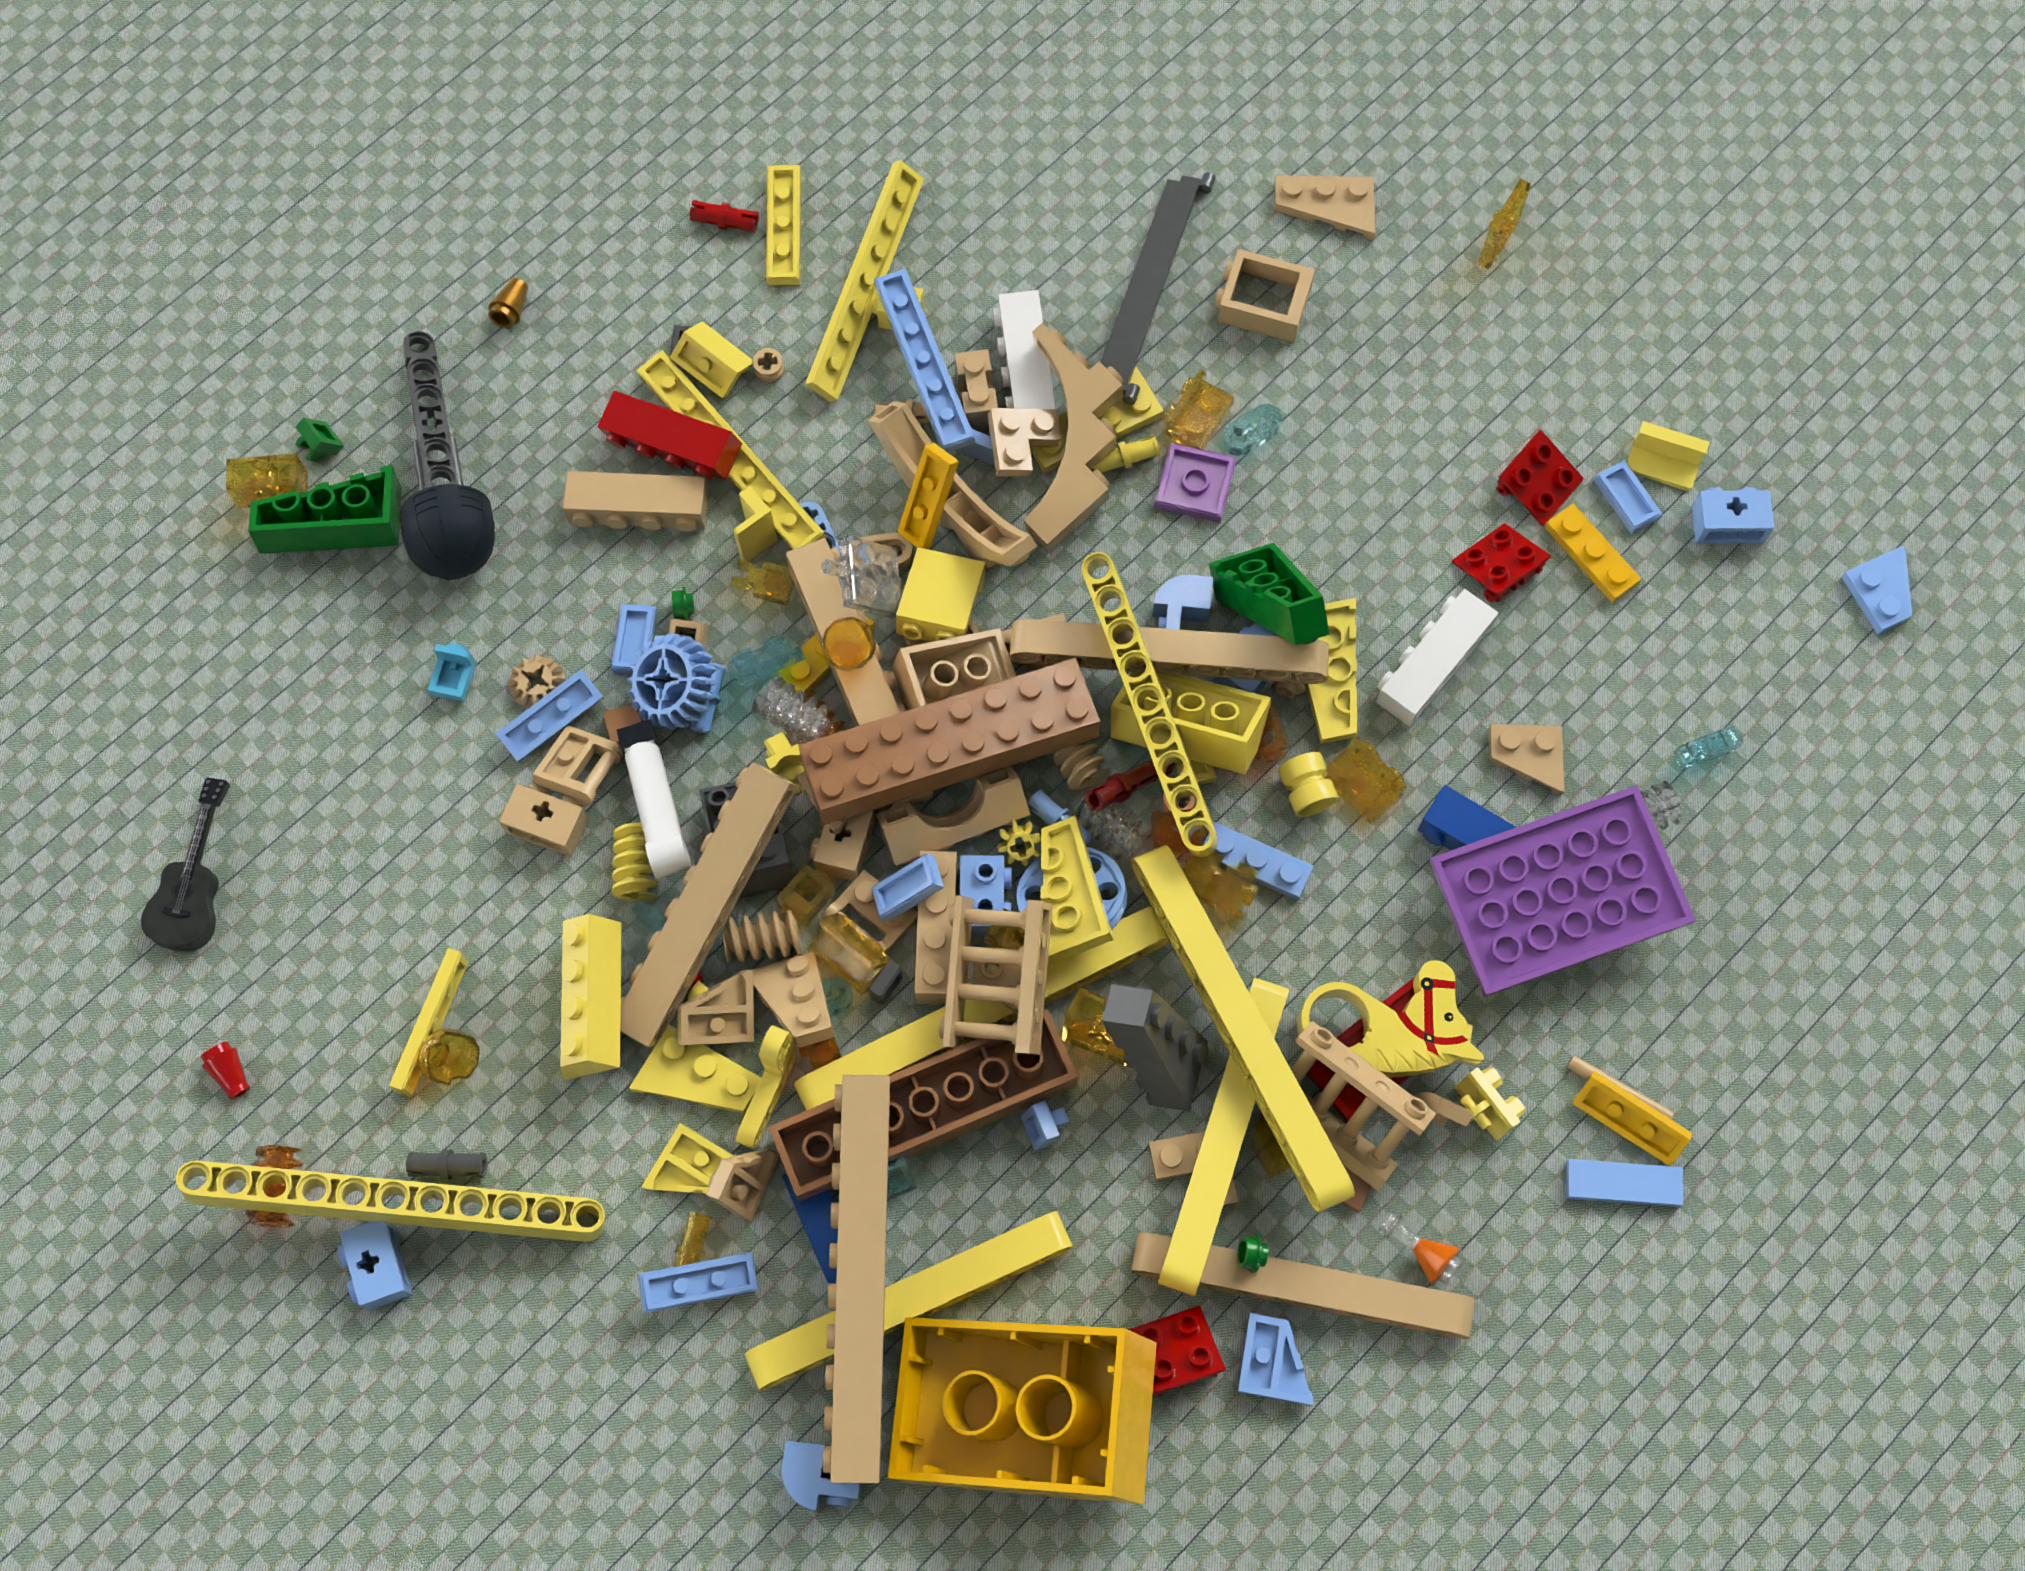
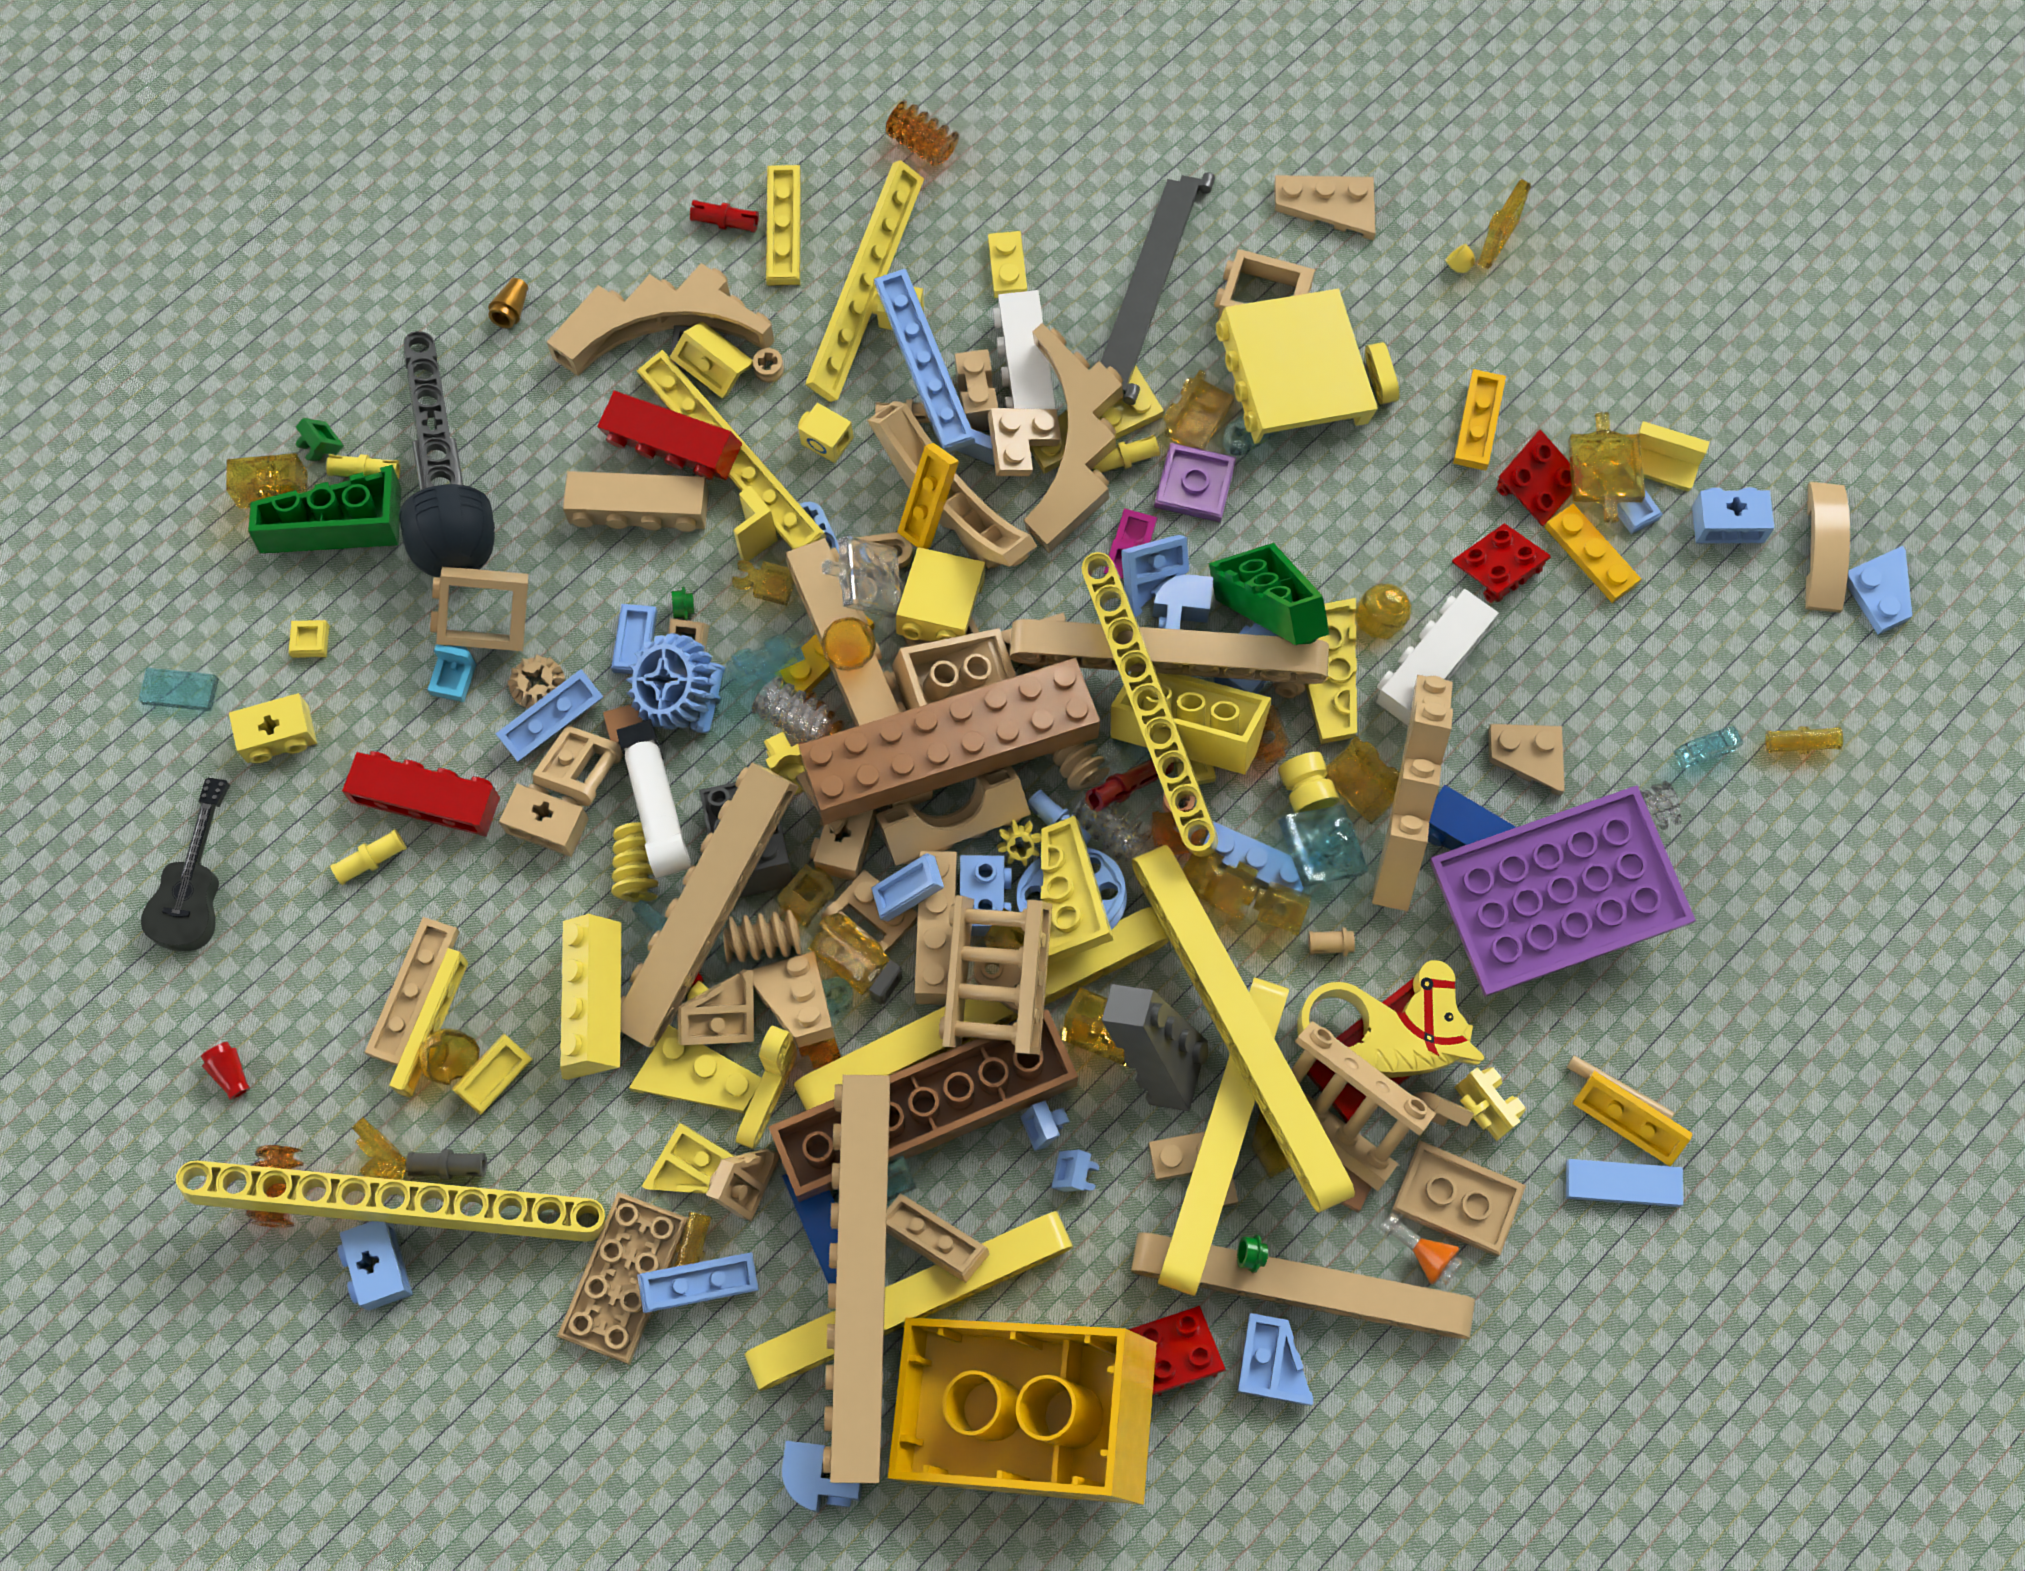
(178, 689): none -> clear light blue tile
(272, 728): none -> light yellow brick
(308, 638): none -> light yellow tile
(349, 466): none -> light yellow pin
(368, 857): none -> light yellow pin
(386, 1159): none -> clear yellow bracket
(410, 990): none -> tan plate
(421, 793): none -> red brick
(480, 579): none -> tan window
(492, 1074): none -> light yellow tile
(607, 1303): none -> tan tile
(654, 306): none -> tan arch
(825, 432): none -> light yellow brick
(919, 136): none -> clear orange piece
(934, 1238): none -> tan tile
(1007, 262): none -> light yellow plate
(1072, 1171): none -> light blue tile
(1133, 530): none -> dark pink slope
(1150, 566): none -> light blue wing
(1294, 900): none -> clear yellow brick
(1295, 363): none -> light yellow panel
(1332, 842): none -> clear light blue plate
(1332, 942): none -> tan pin
(1382, 373): none -> light yellow beam
(1383, 610): none -> clear yellow hair
(1415, 793): none -> tan arch
(1458, 1198): none -> tan tile
(1461, 259): none -> light yellow hinge
(1479, 419): none -> yellow plate
(1606, 467): none -> clear yellow plate
(1804, 740): none -> clear yellow pin
(1829, 547): none -> tan slope

